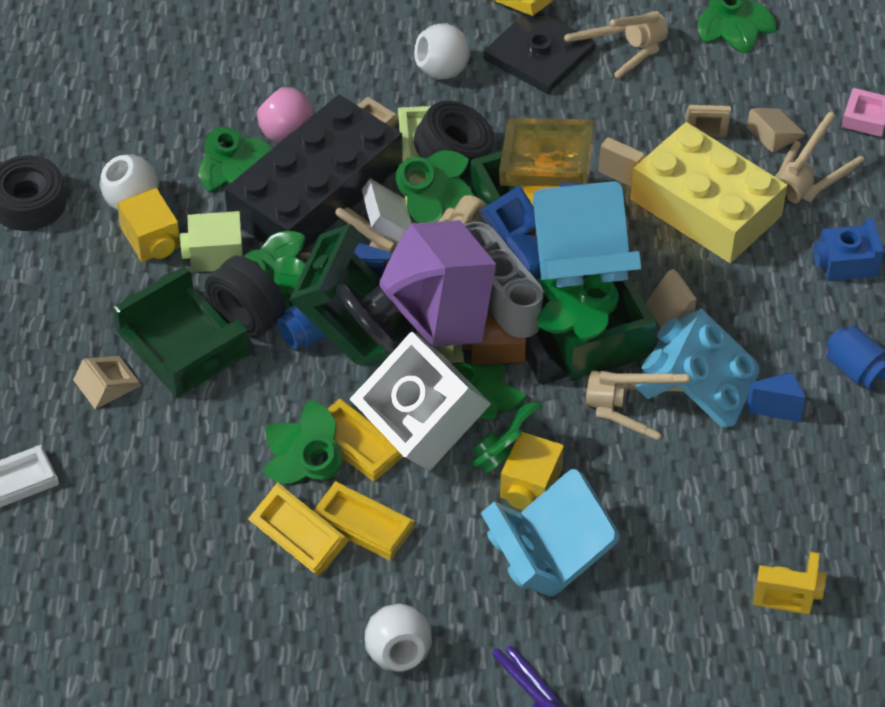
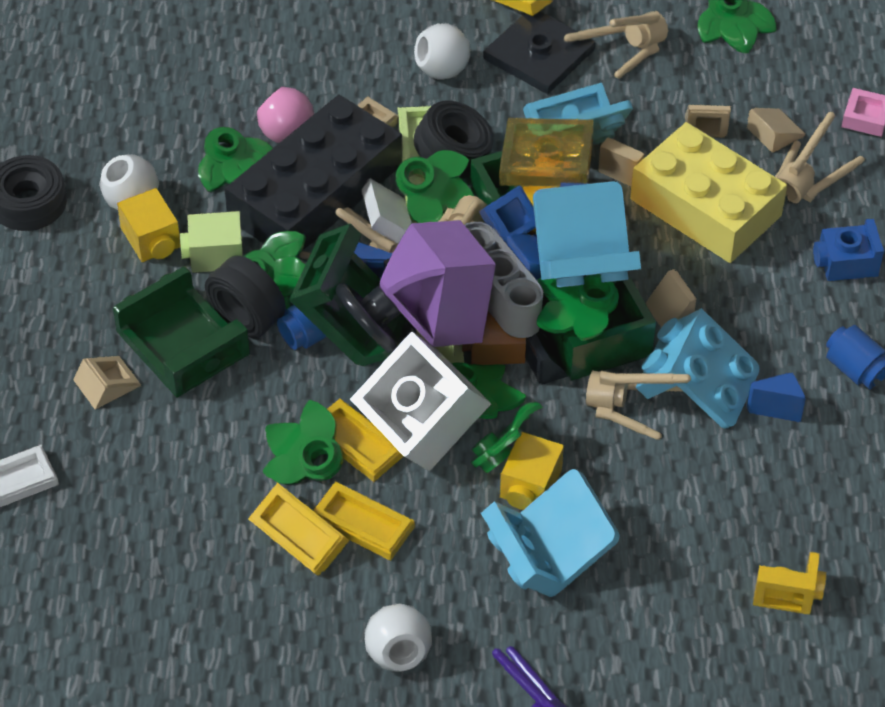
(583, 103): none -> medium azure bracket

